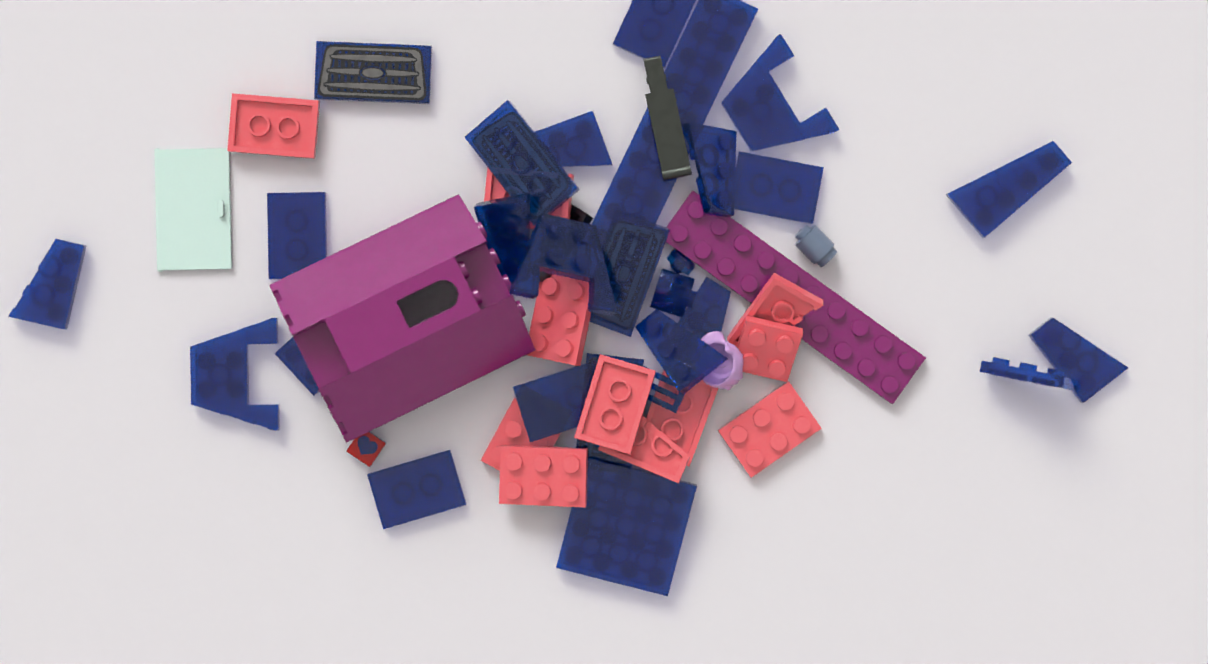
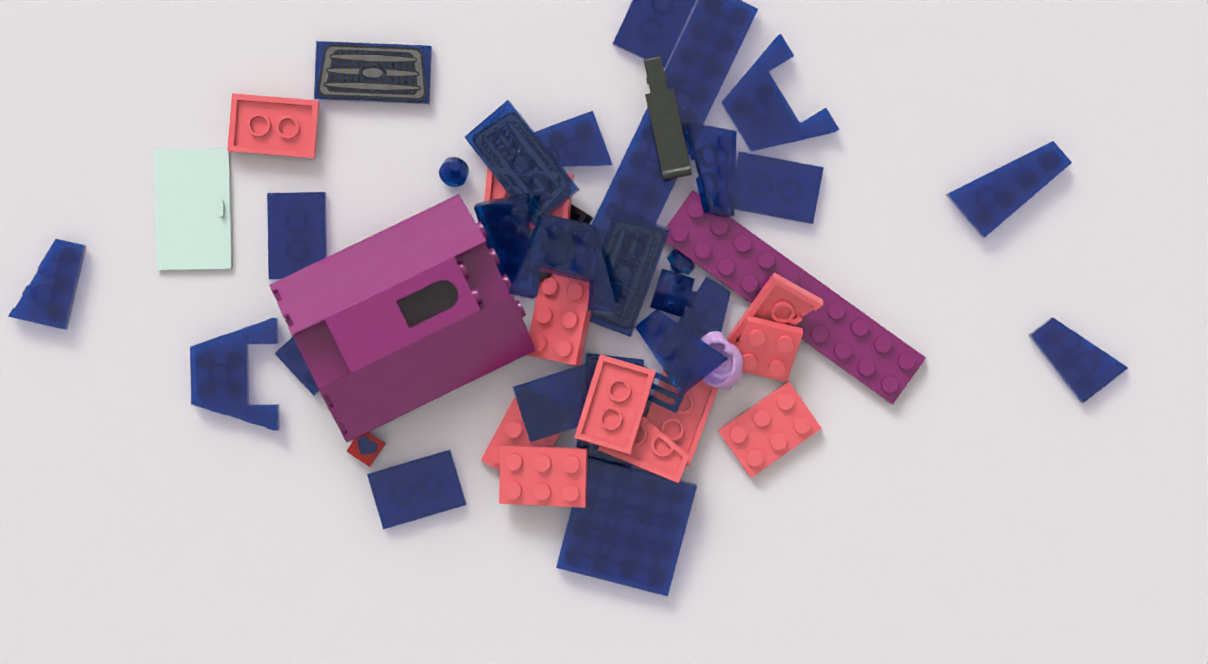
(454, 171): none -> clear blue tile
(815, 245): sand blue brick -> none
(1029, 373): clear blue wing -> none

